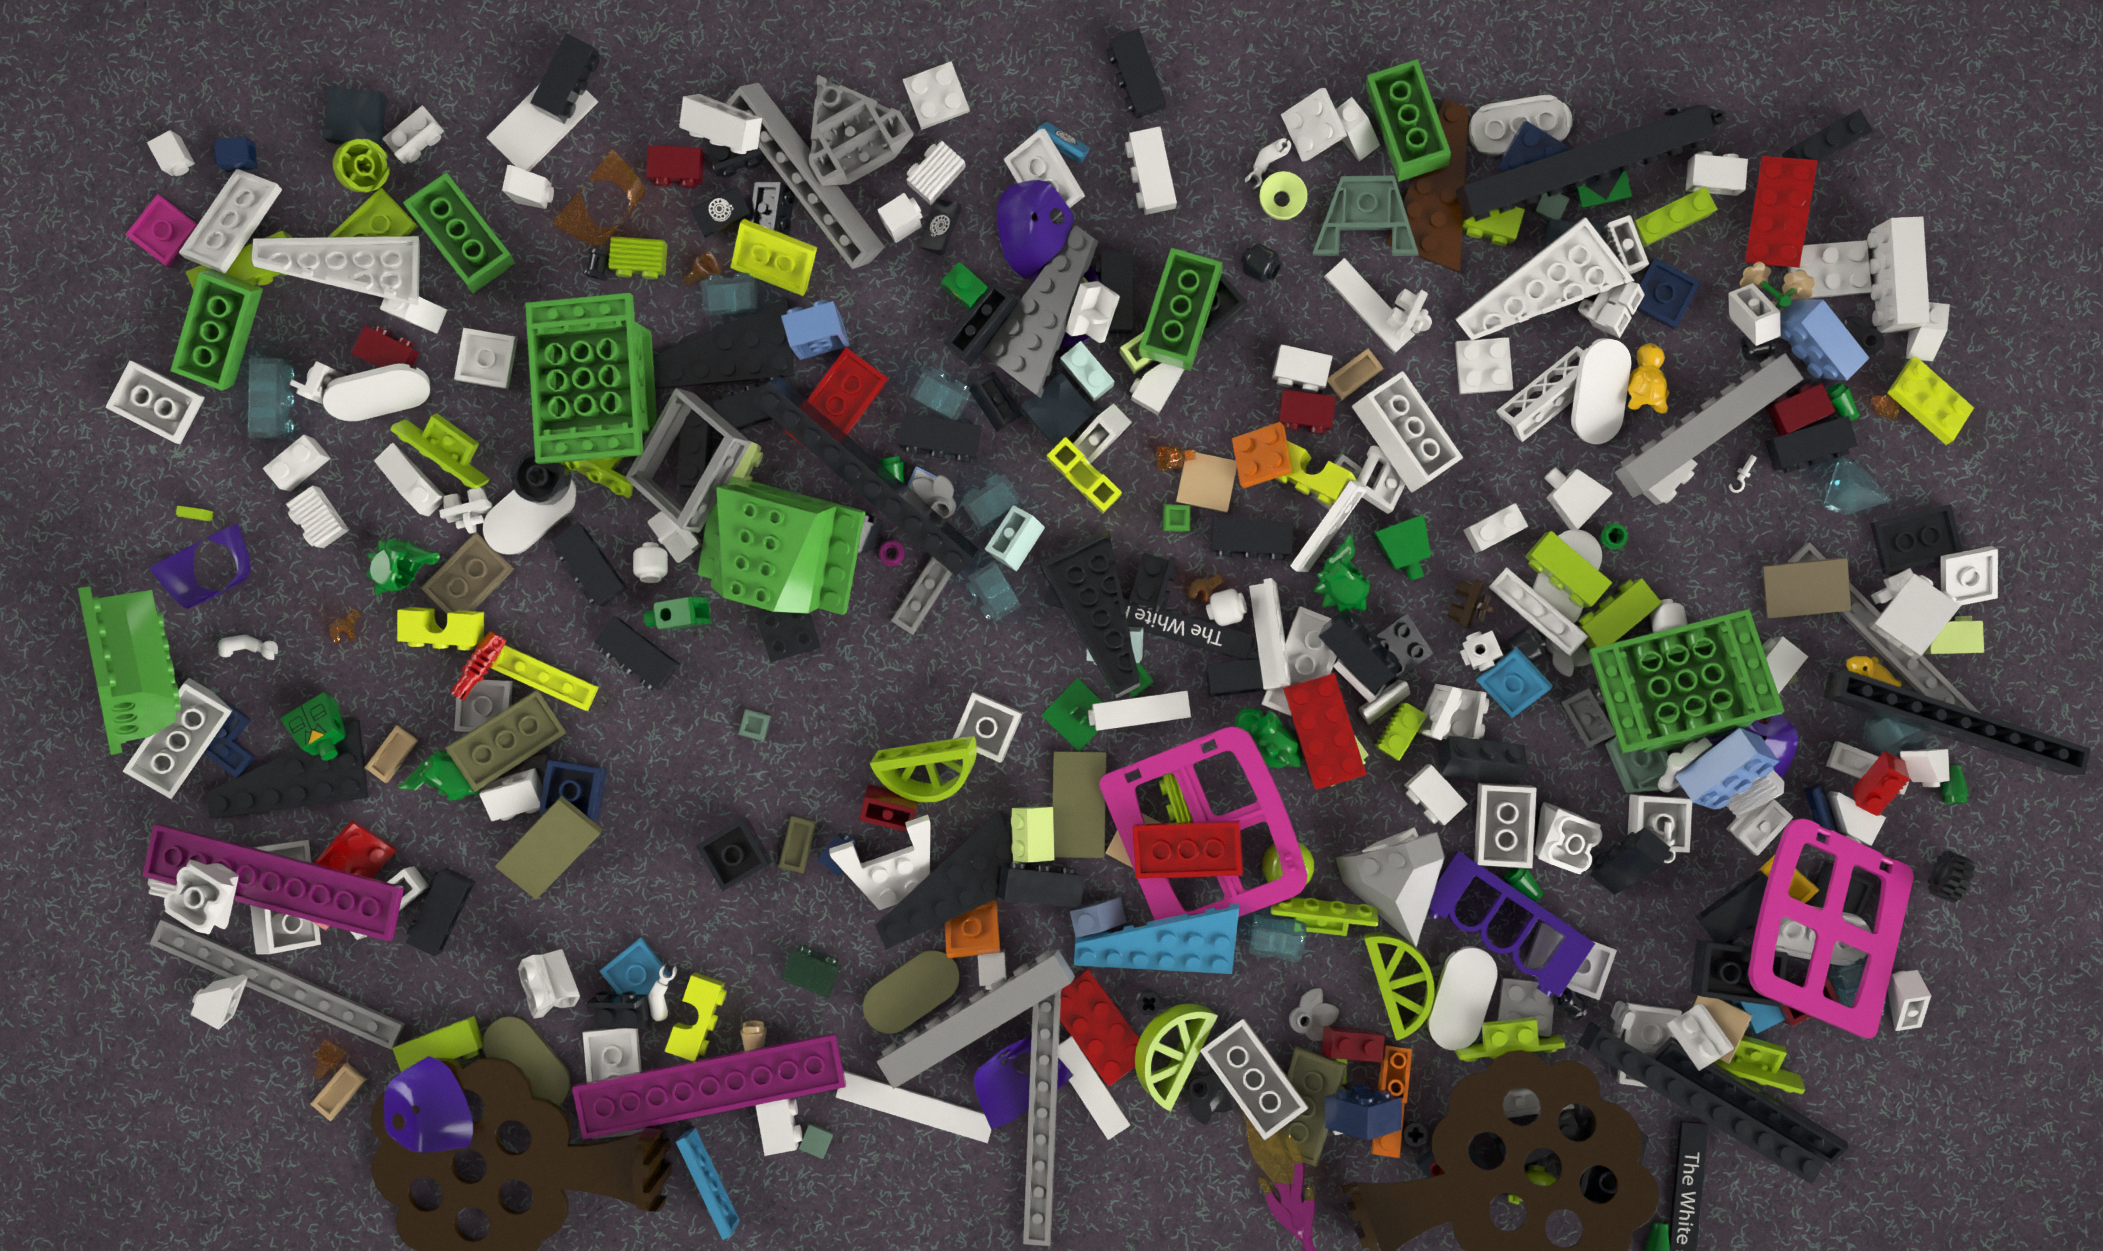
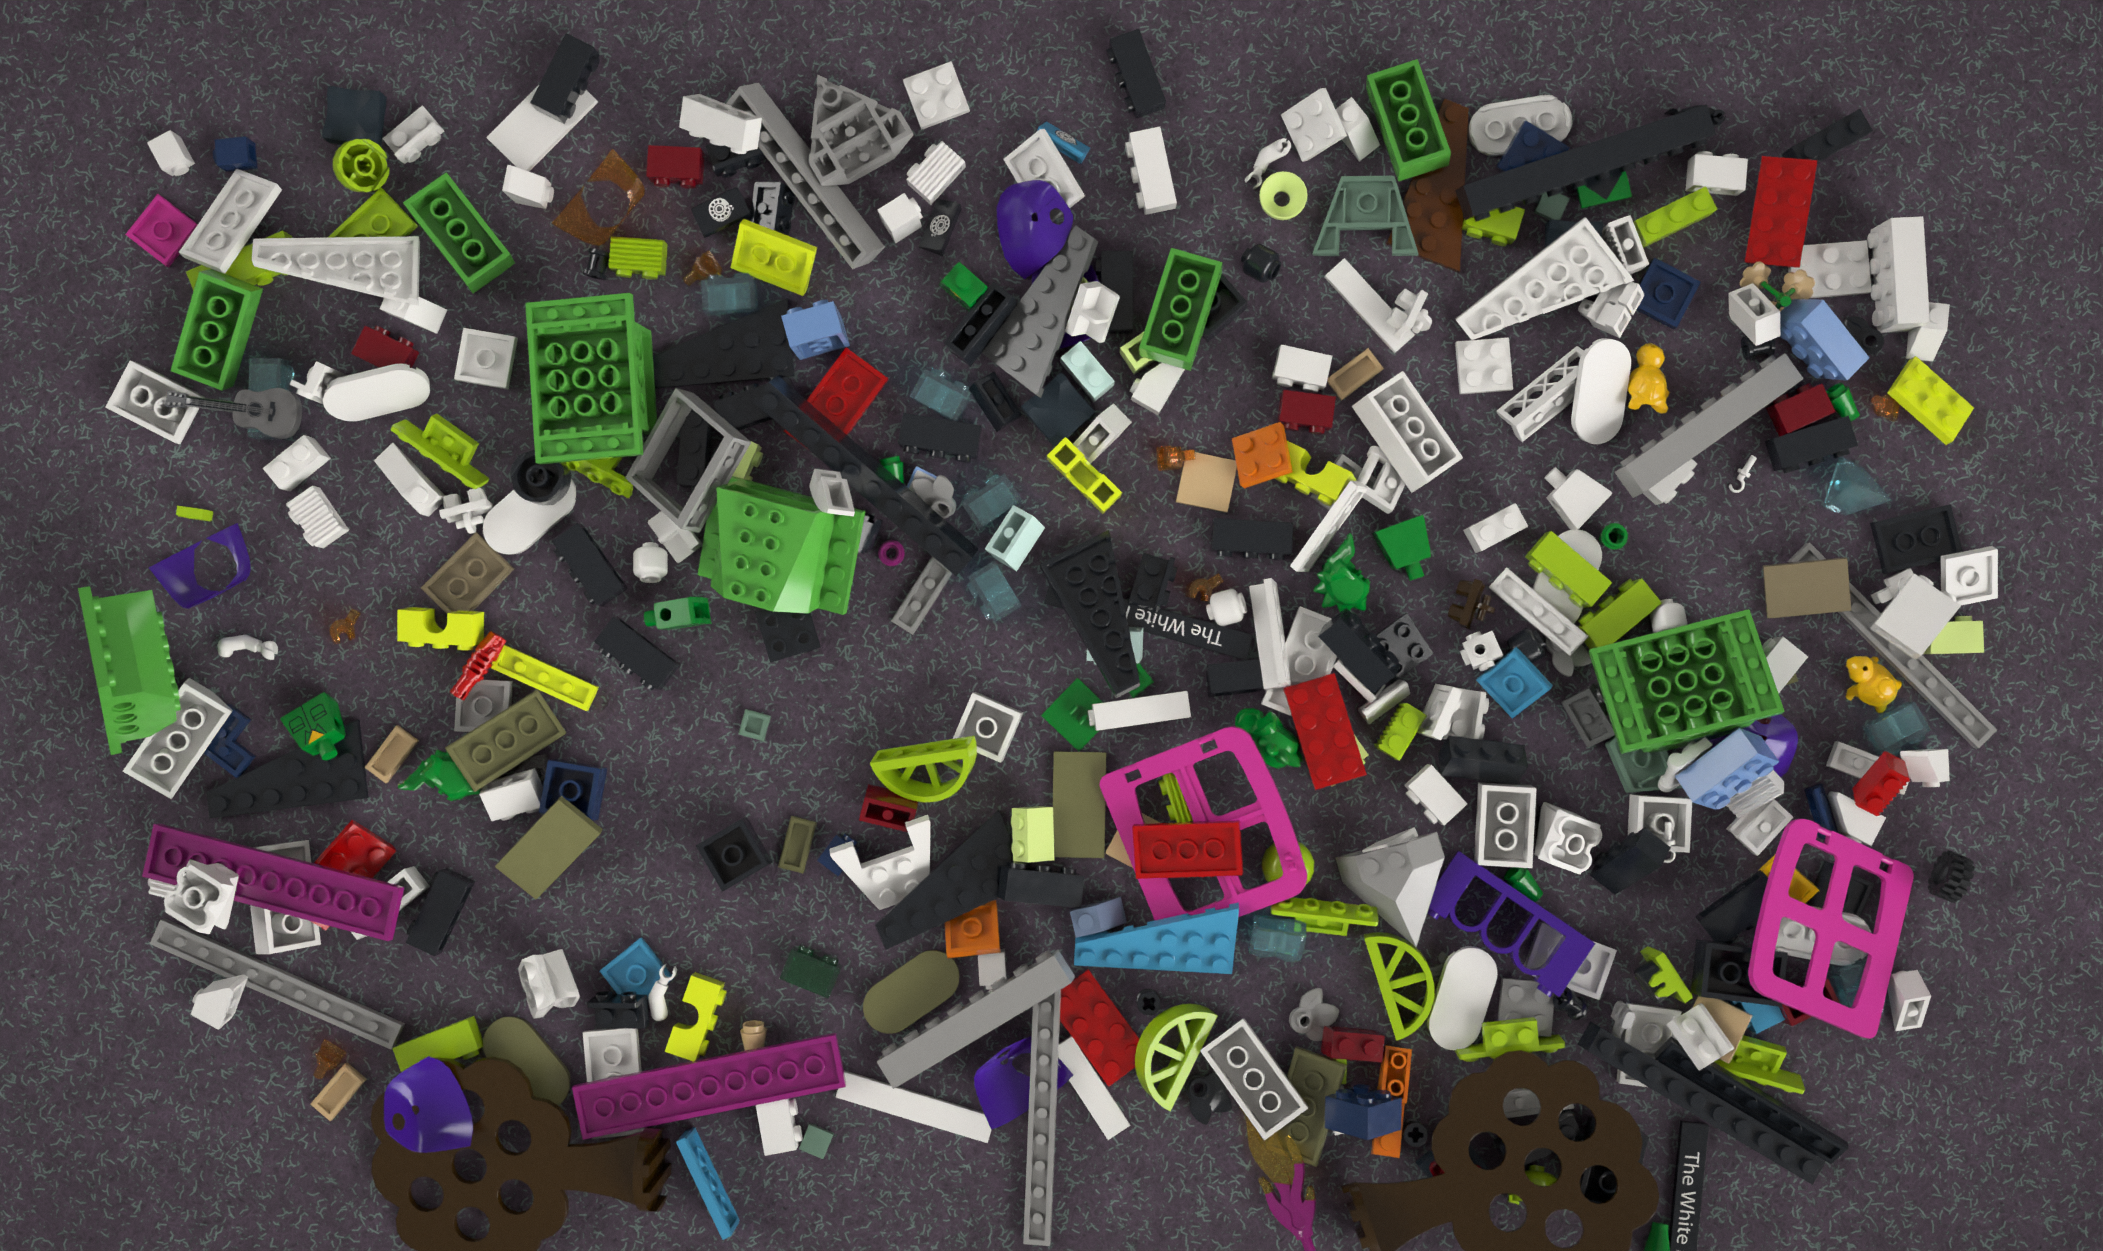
(270, 411): none -> flat silver piece
(397, 564): green head -> none
(831, 492): none -> white slope
(1176, 518): bright green tile -> none
(1660, 978): none -> lime piece
(1955, 790): green cone -> none
(1956, 723): black brick -> none

